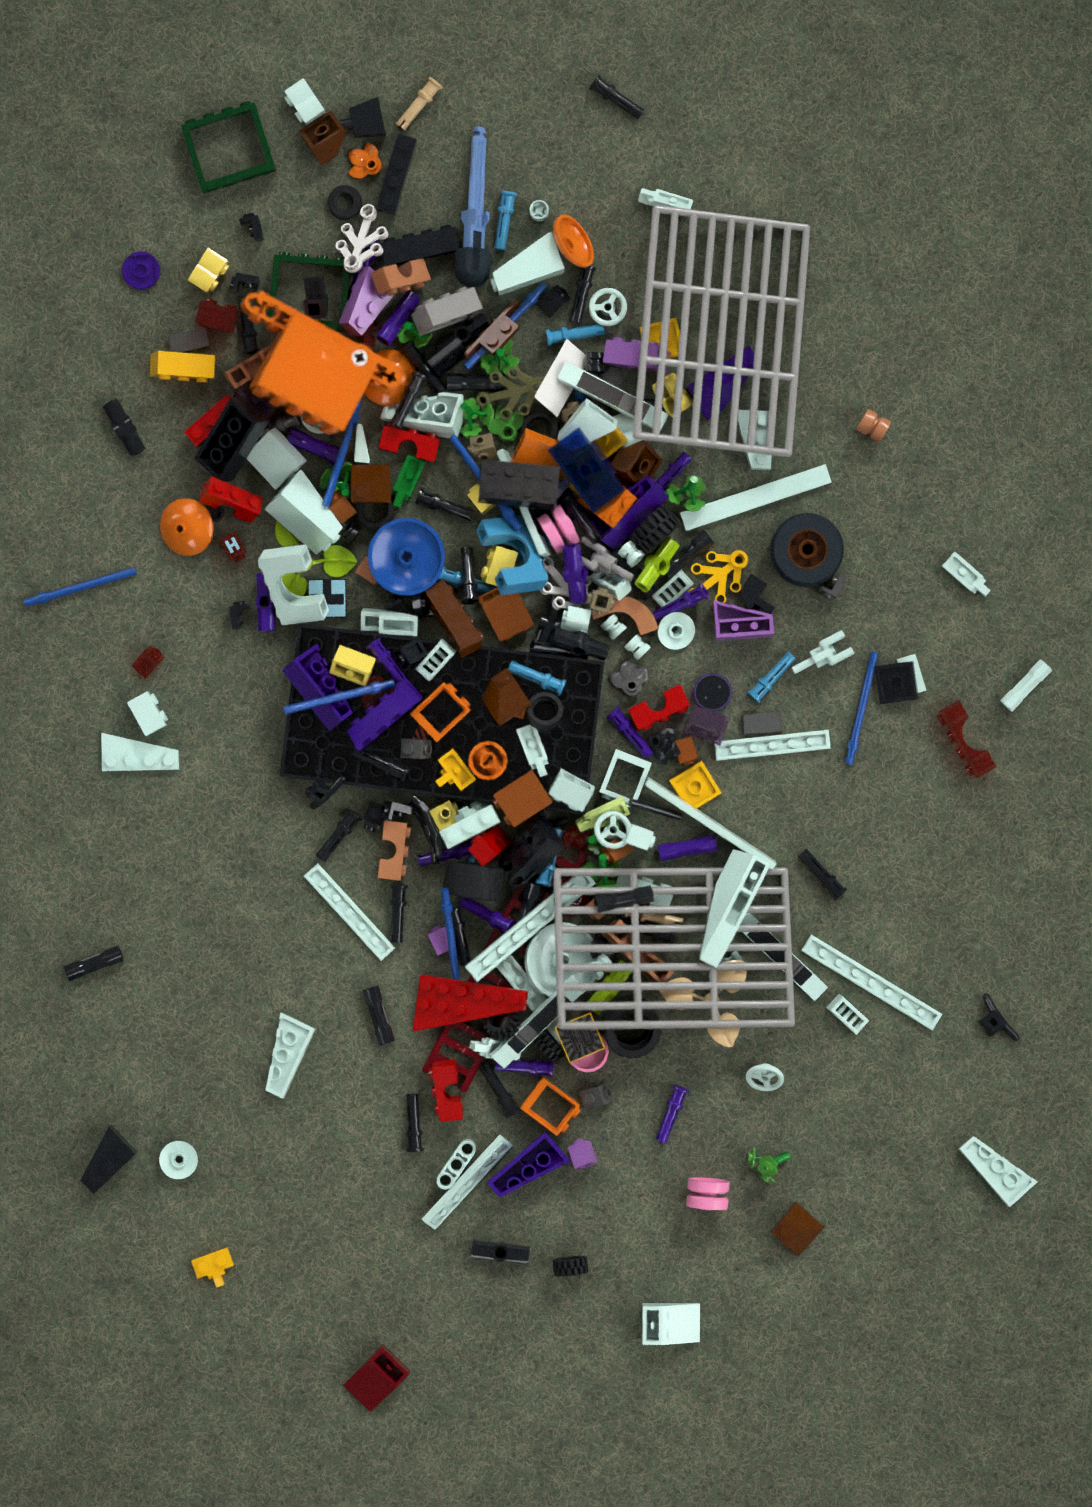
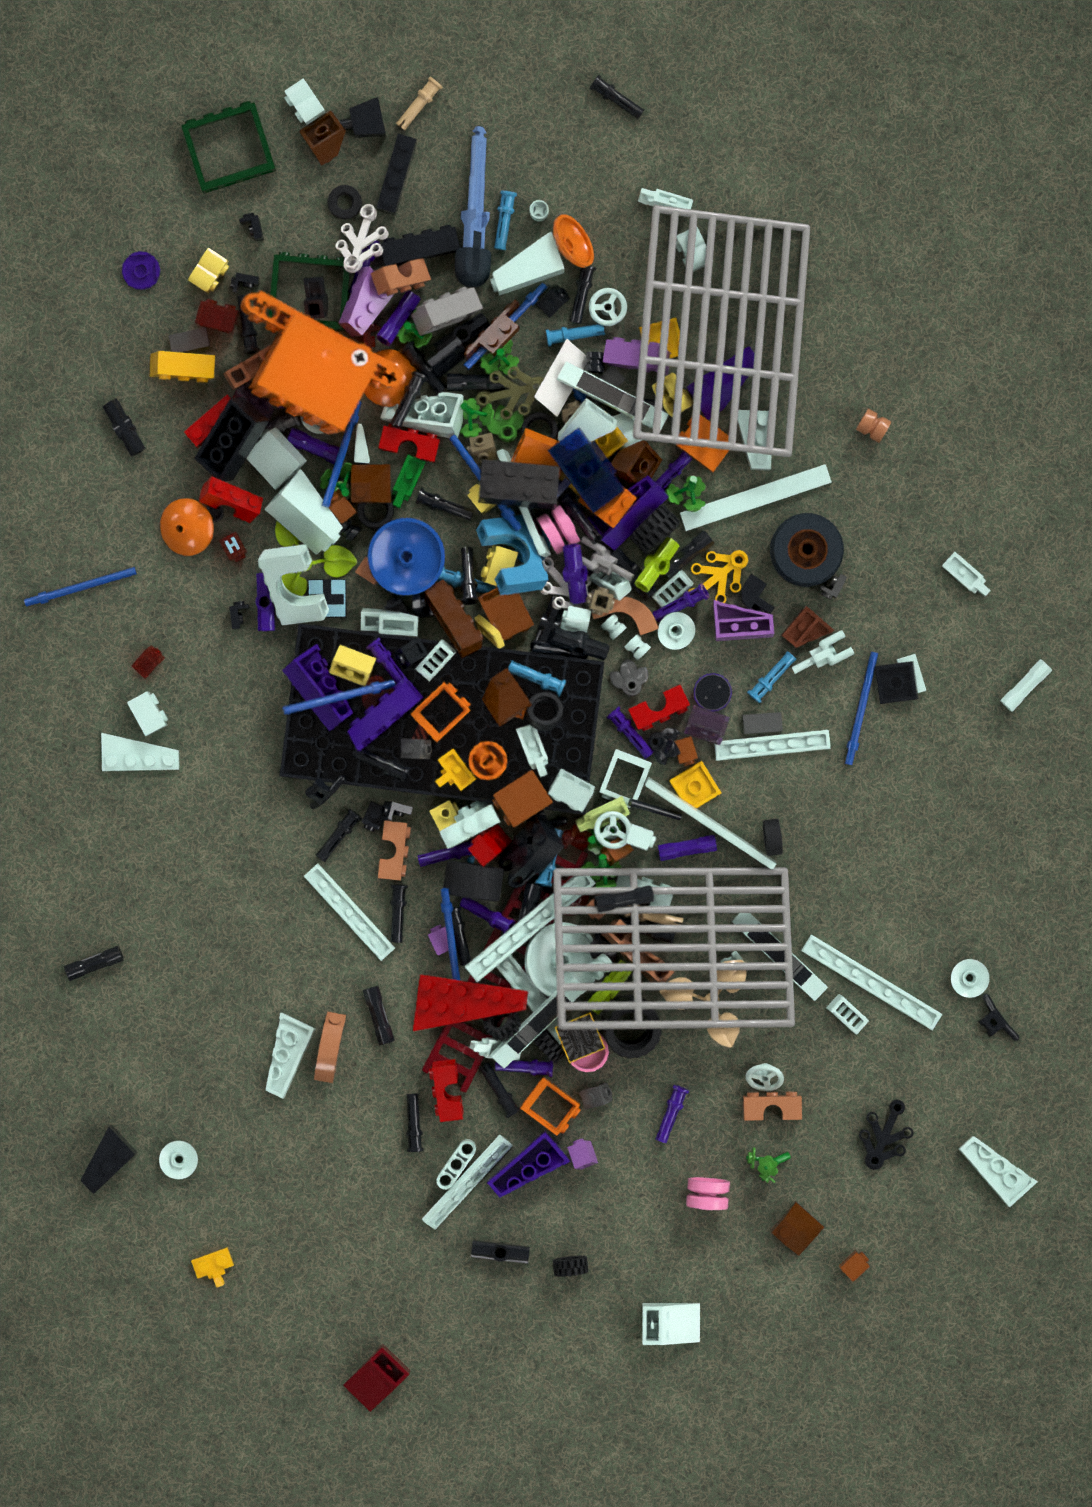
(329, 1047): none -> nougat arch
(362, 161): orange plate -> none
(435, 841): black piece -> none
(489, 631): none -> light yellow tile
(631, 553): light aqua wheel -> none
(700, 248): none -> light aqua brick
(707, 457): none -> orange brick
(730, 902): light aqua wedge -> none
(755, 1105): none -> nougat arch
(772, 837): none -> black tyre
(806, 628): none -> copper wing
(828, 881): black pin -> none
(855, 1265): none -> dark orange brick
(884, 1138): none -> black plant
(953, 718): clear red arch -> none
(979, 982): none -> light aqua dish

